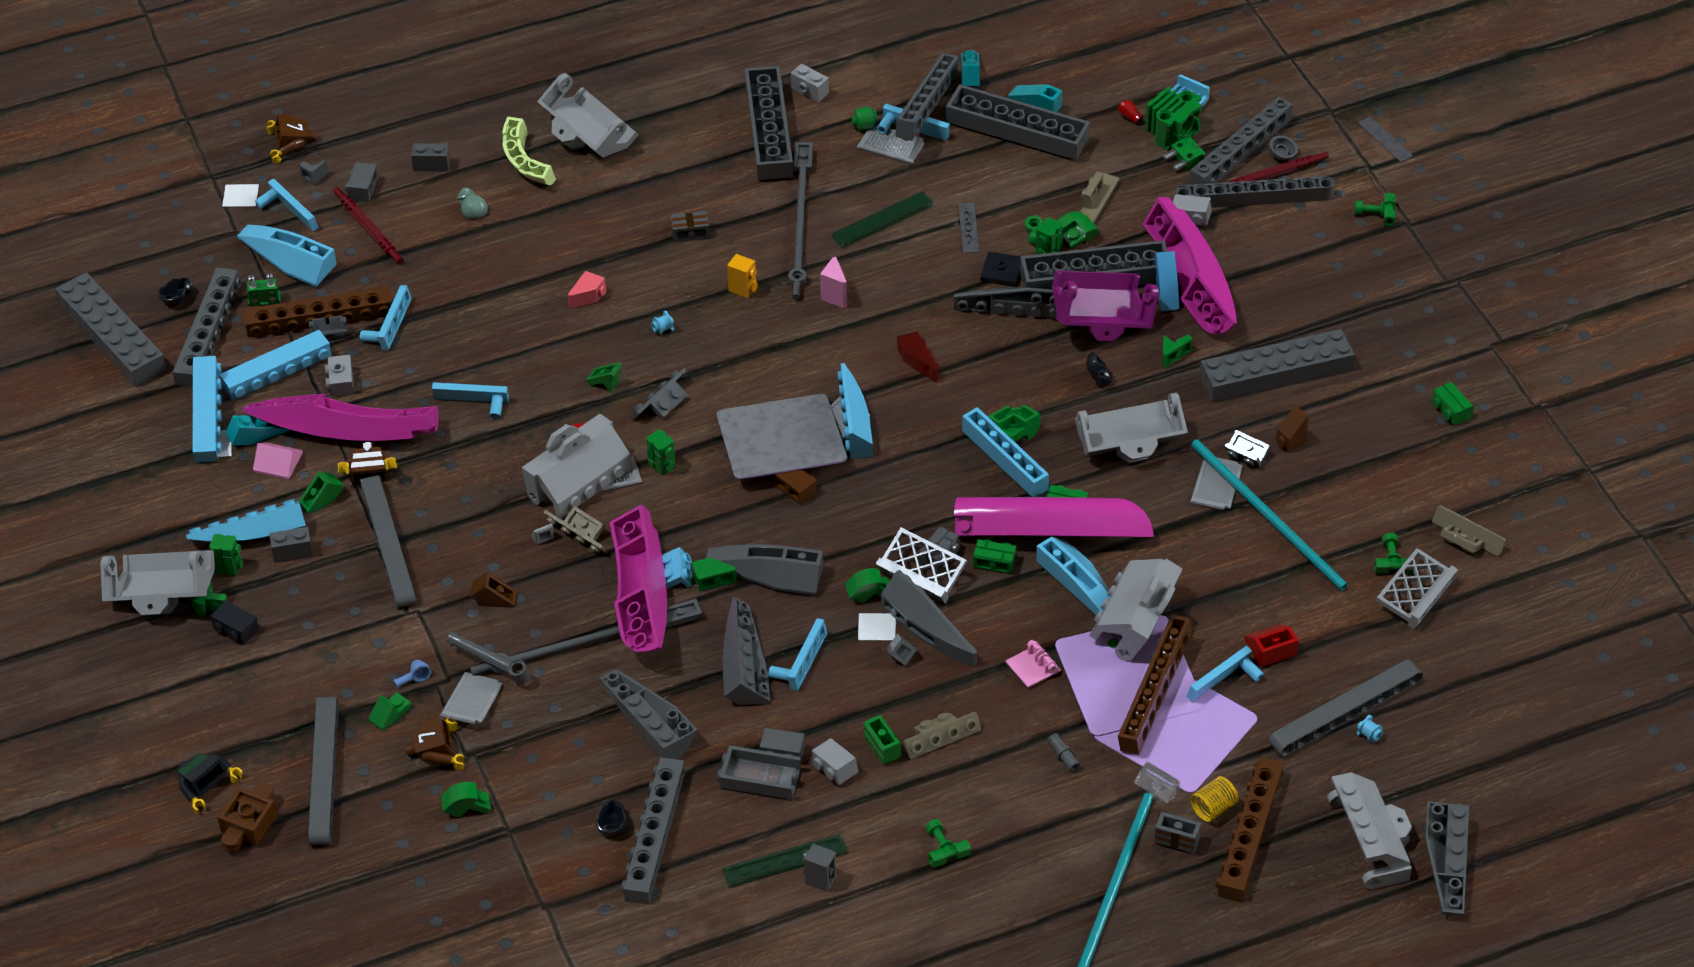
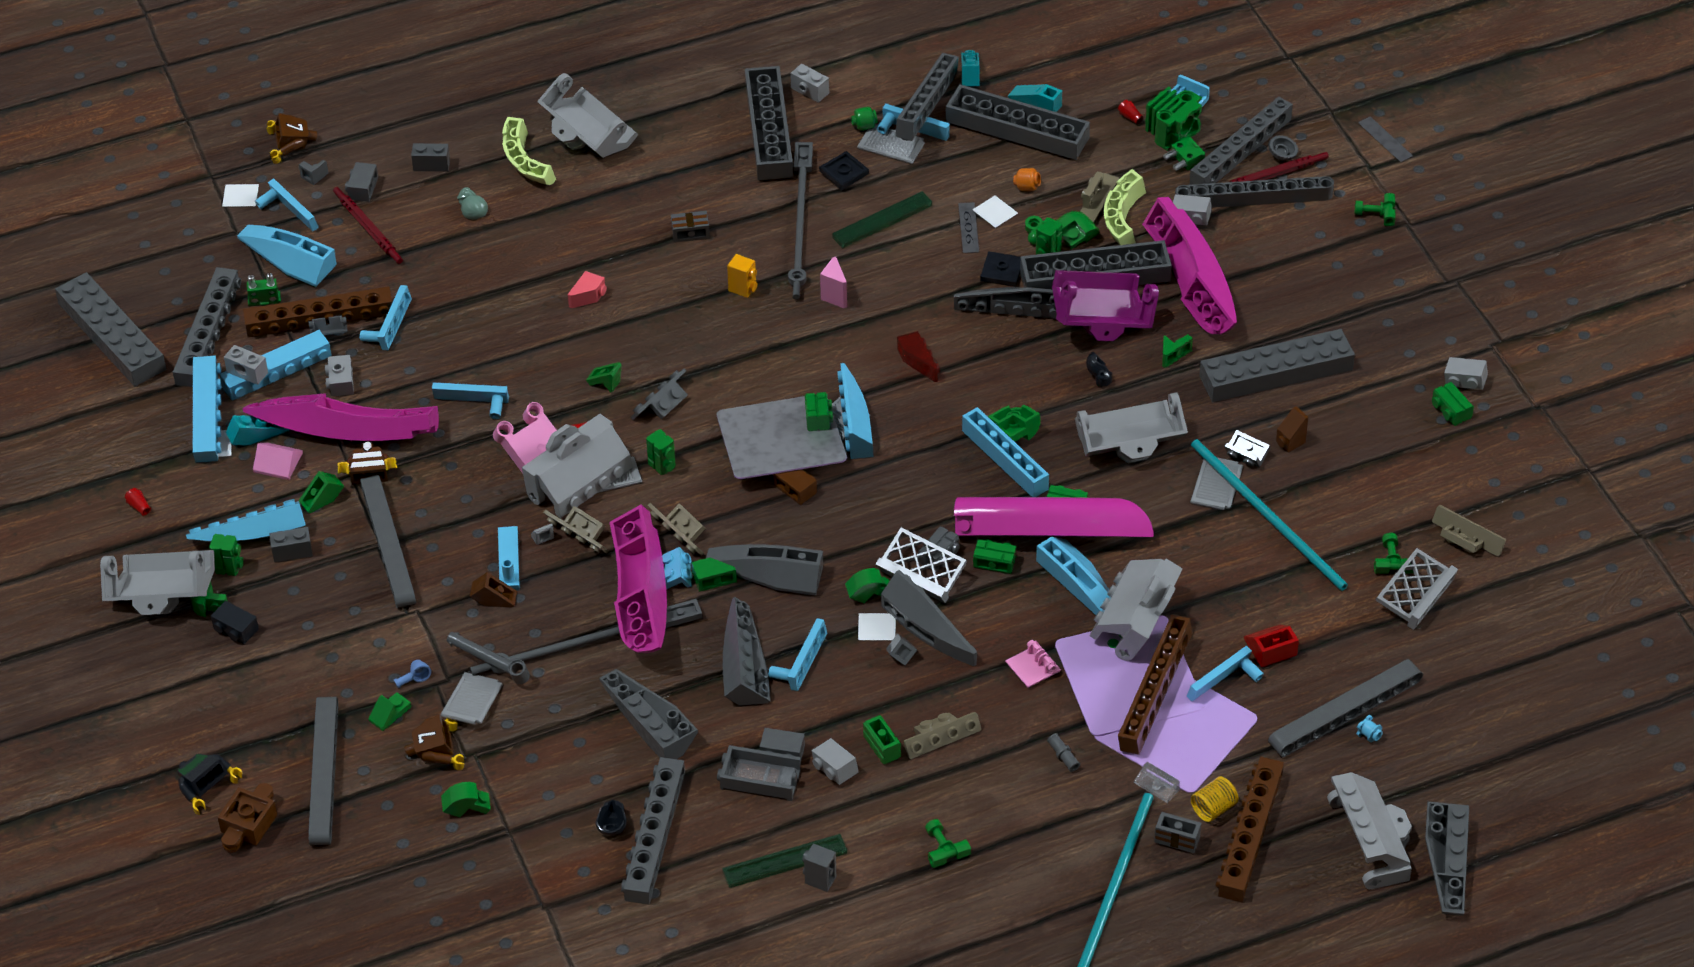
(137, 501): none -> red cone
(175, 291): black hair -> none
(246, 364): none -> light grey brick
(509, 556): none -> medium azure piece
(529, 441): none -> bright pink piece
(662, 323): medium azure brick -> none
(684, 525): none -> dark tan bracket
(818, 411): none -> green brick
(844, 170): none -> black plate
(995, 211): none -> white sticker
(1027, 179): none -> orange head
(1118, 203): none -> yellowish green brick
(1167, 281): dark azure slope -> none
(1466, 373): none -> light grey brick

